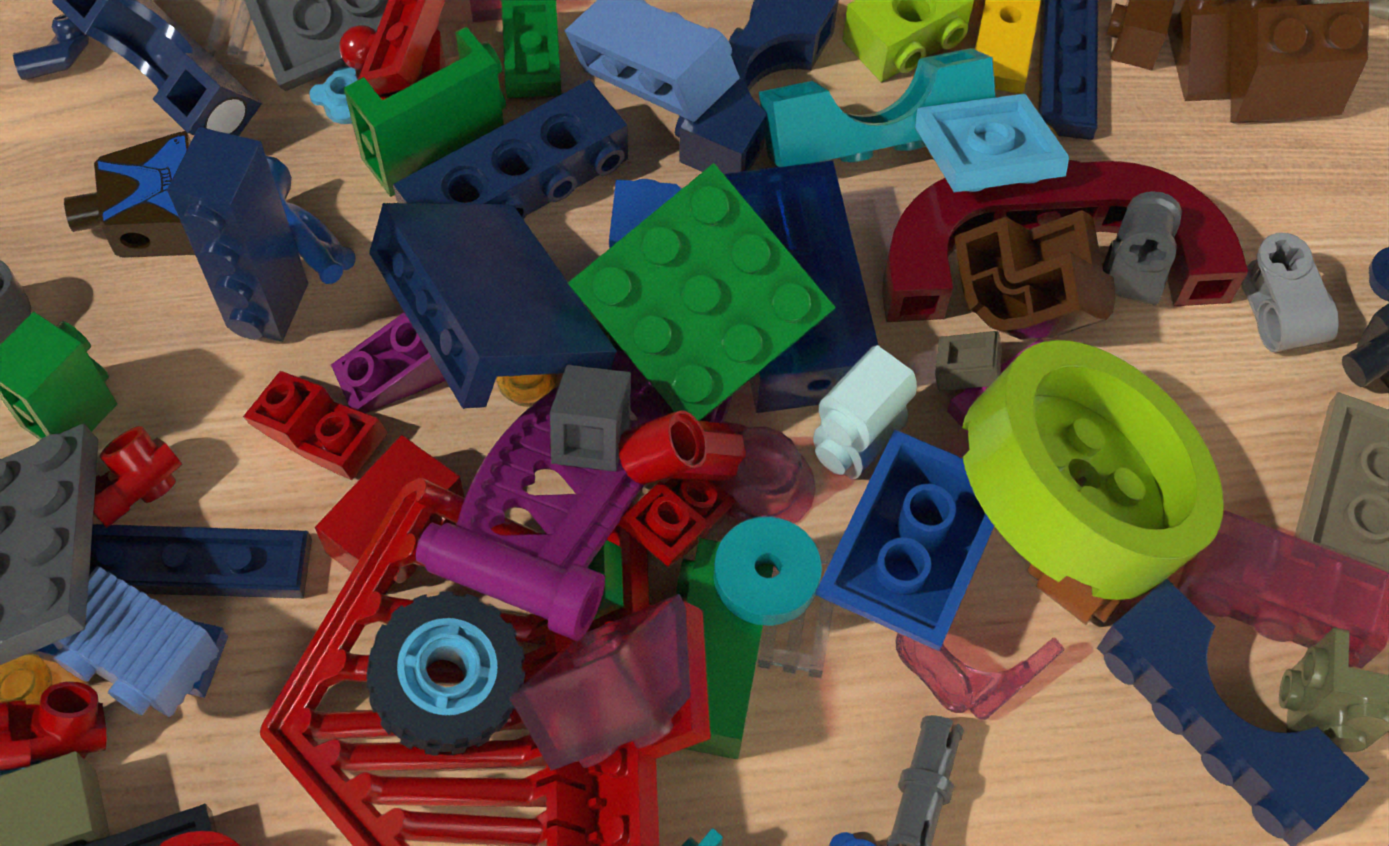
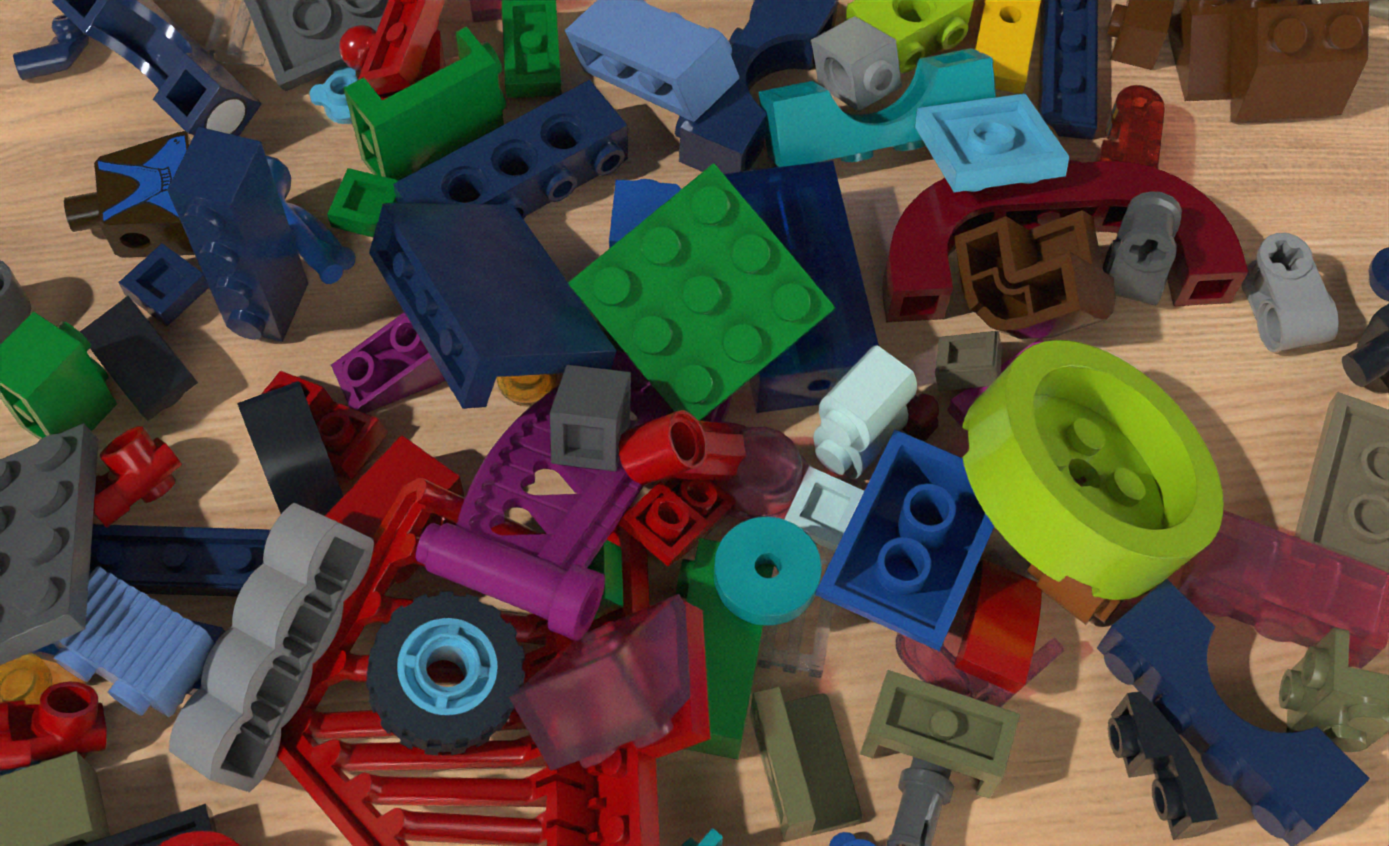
(138, 358): none -> black slope
(164, 284): none -> dark blue plate
(267, 655): none -> light grey brick
(291, 449): none -> black slope
(360, 201): none -> green plate
(804, 764): none -> olive panel
(824, 507): none -> light aqua plate
(857, 63): none -> light grey brick
(922, 416): none -> dark red hand
(942, 729): none -> olive panel
(1000, 627): none -> red slope
(1134, 127): none -> clear red leg
(1153, 746): none -> black slope

